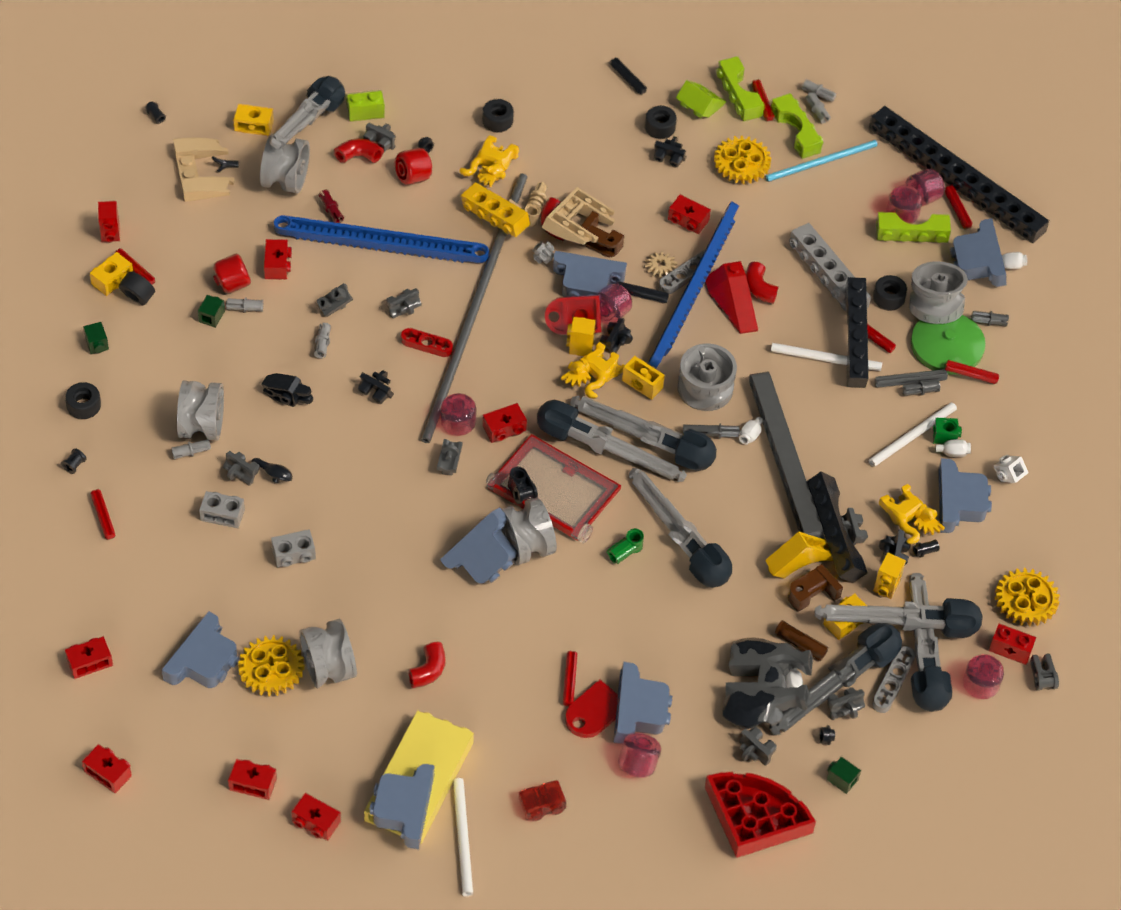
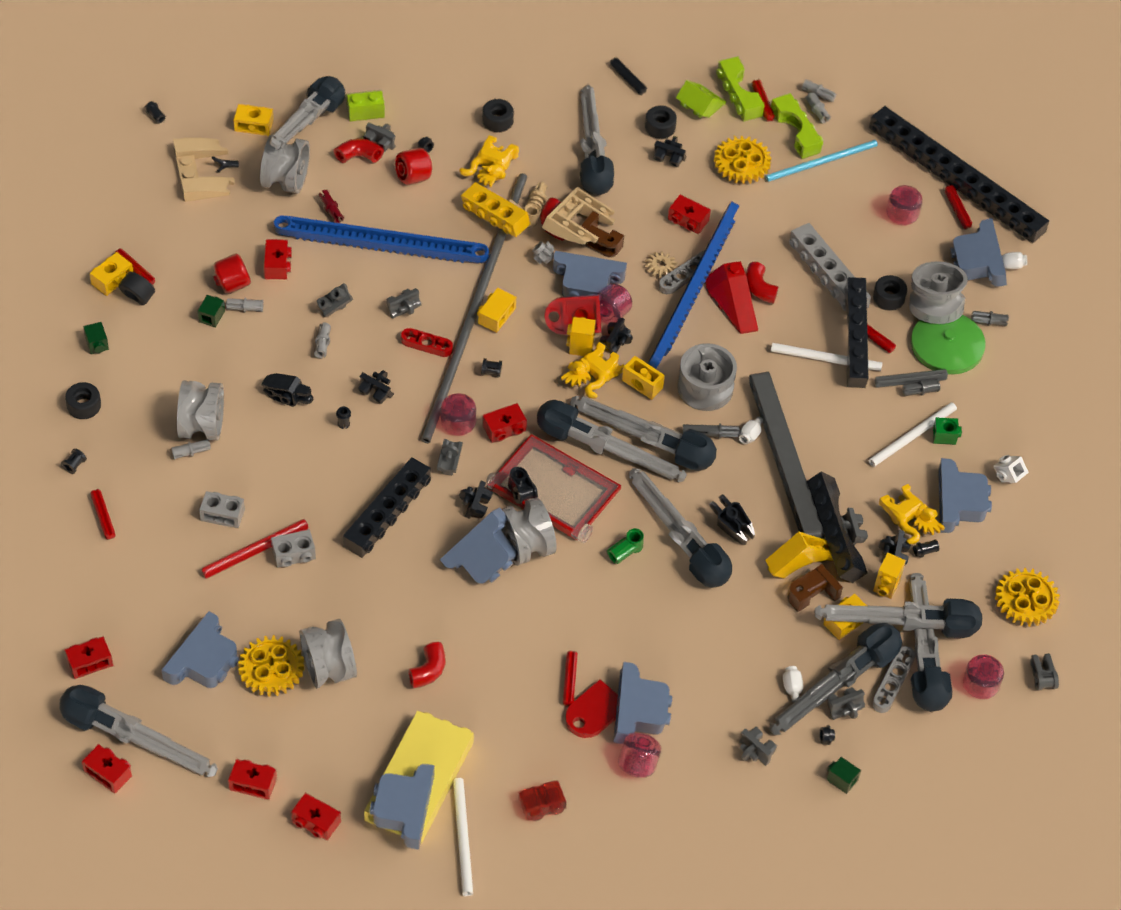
(87, 708): none -> light grey piece
(109, 221): red brick -> none
(239, 468): dark grey hips -> none
(250, 550): none -> red axle
(277, 471): black piece -> none
(343, 415): none -> black pin
(378, 509): none -> black brick
(473, 497): none -> black hips
(491, 367): none -> black bush
(496, 309): none -> yellow brick
(596, 168): none -> piece
(644, 292): black axle -> none
(733, 520): none -> black hinge
(757, 811): red brick -> none
(763, 701): dark grey animal -> none
(801, 640): reddish brown piece -> none
(892, 228): lime arch -> none
(929, 184): clear pink head -> none
(955, 448): white plant -> none
(972, 372): red axle -> none
(1012, 644): red brick -> none

